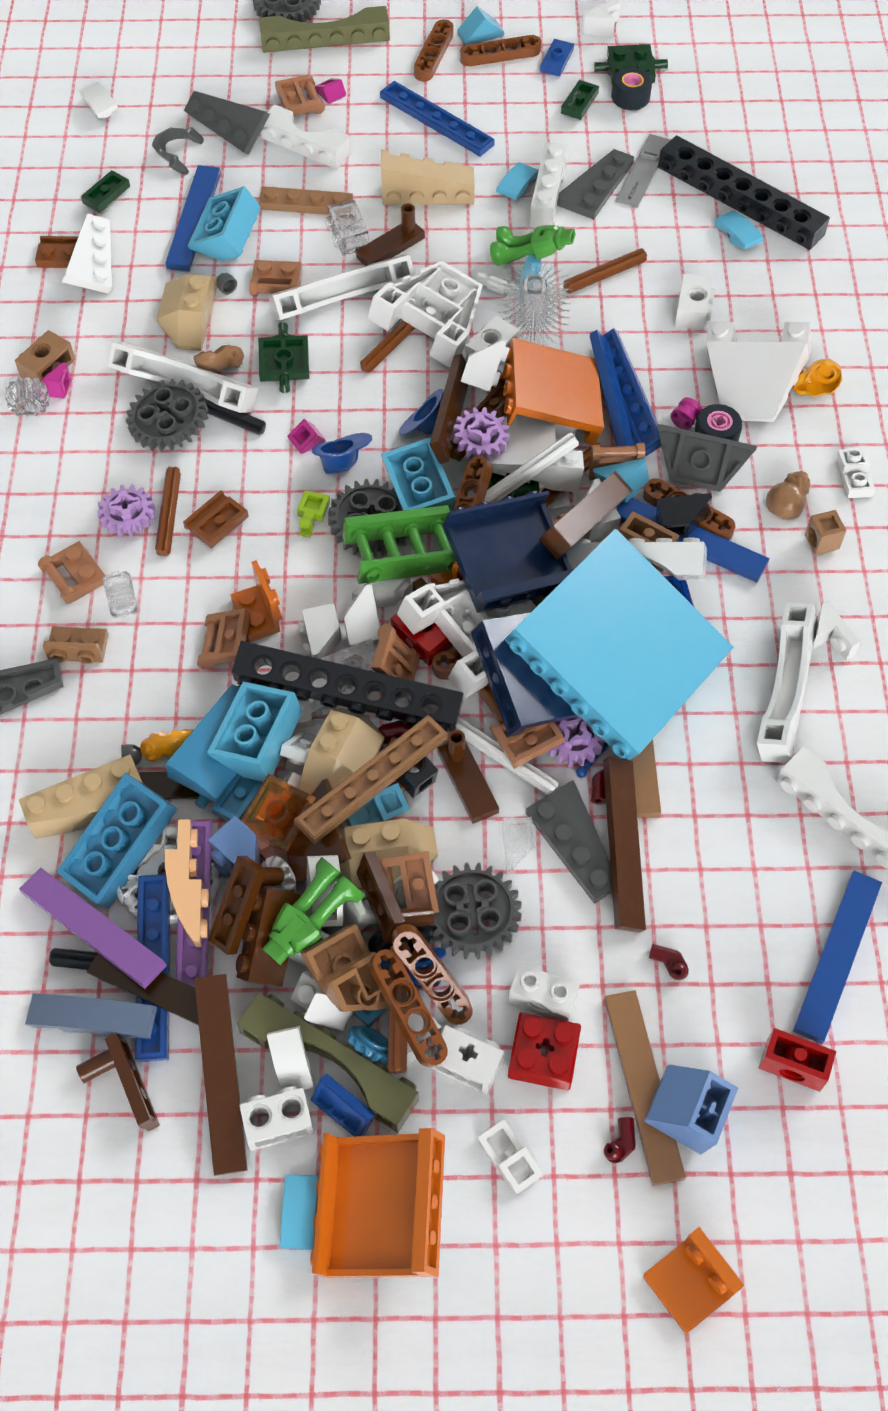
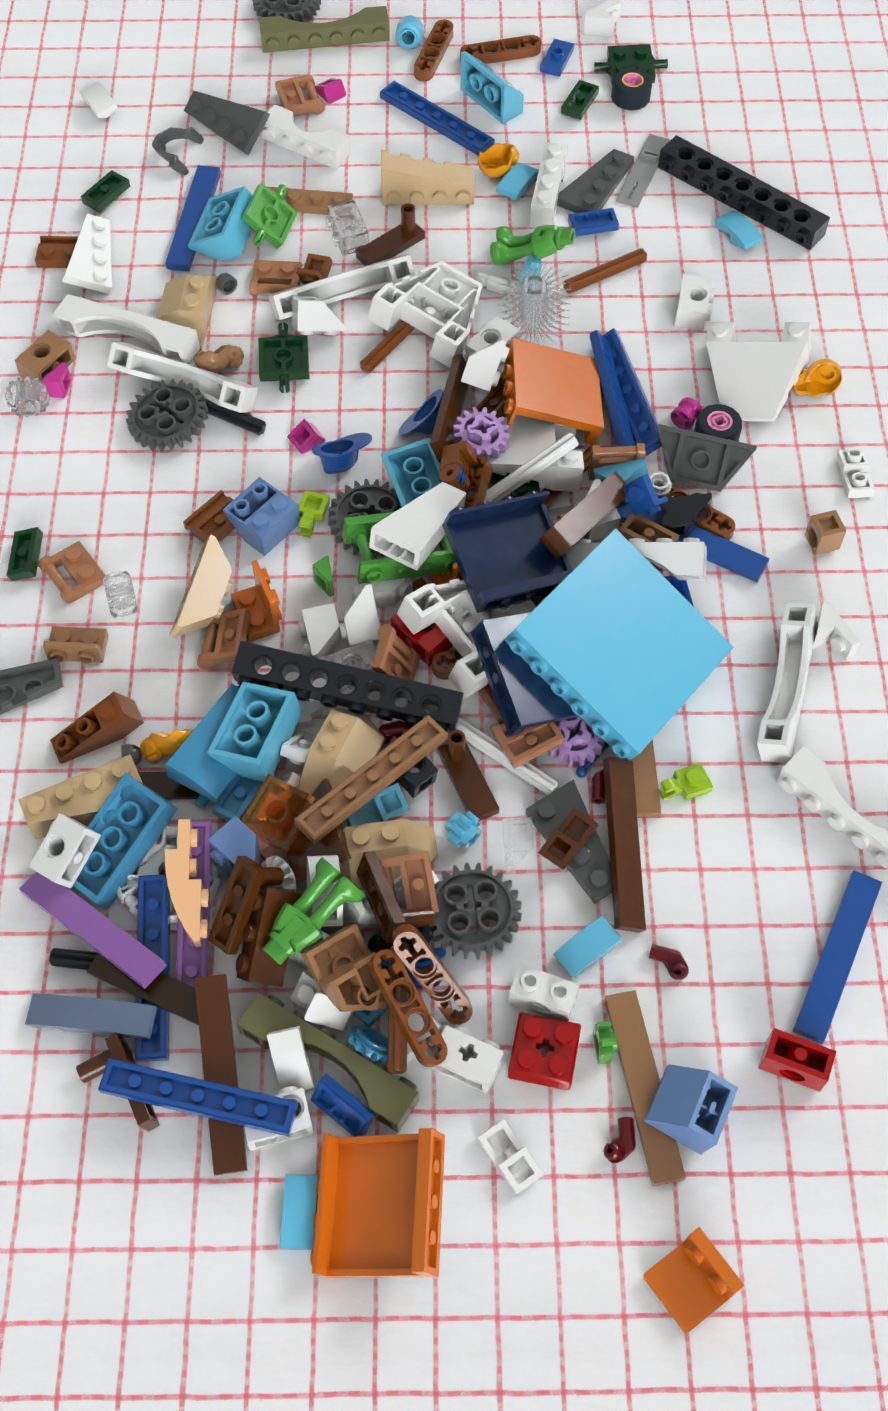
(24, 554): none -> dark green plate
(65, 865): none -> white brick
(85, 318): none -> white arch
(98, 727): none -> dark orange slope
(126, 510): lavender gear -> none
(168, 511): dark orange axle -> none
(198, 1097): none -> blue tile
(204, 591): none -> tan wedge
(263, 515): none -> medium blue slope
(269, 215): none -> bright green plate
(313, 315): none -> white slope
(315, 268): none -> dark orange bracket
(323, 576): none -> bright green slope
(409, 32): none -> medium azure head
(417, 527): none -> white slope
(456, 463): none -> dark orange leg
(463, 829): none -> medium azure gear
(479, 27): medium azure slope -> none
(490, 89): none -> medium azure slope
(498, 160): none -> light orange hair
(569, 839): none -> reddish brown slope
(588, 946): none -> medium azure slope
(593, 222): none -> blue plate
(604, 1041): none -> bright green plate
(643, 496): none -> blue bracket
(662, 480): none -> white plate
(688, 781): none -> lime plate
(789, 497): medium nougat hair -> none

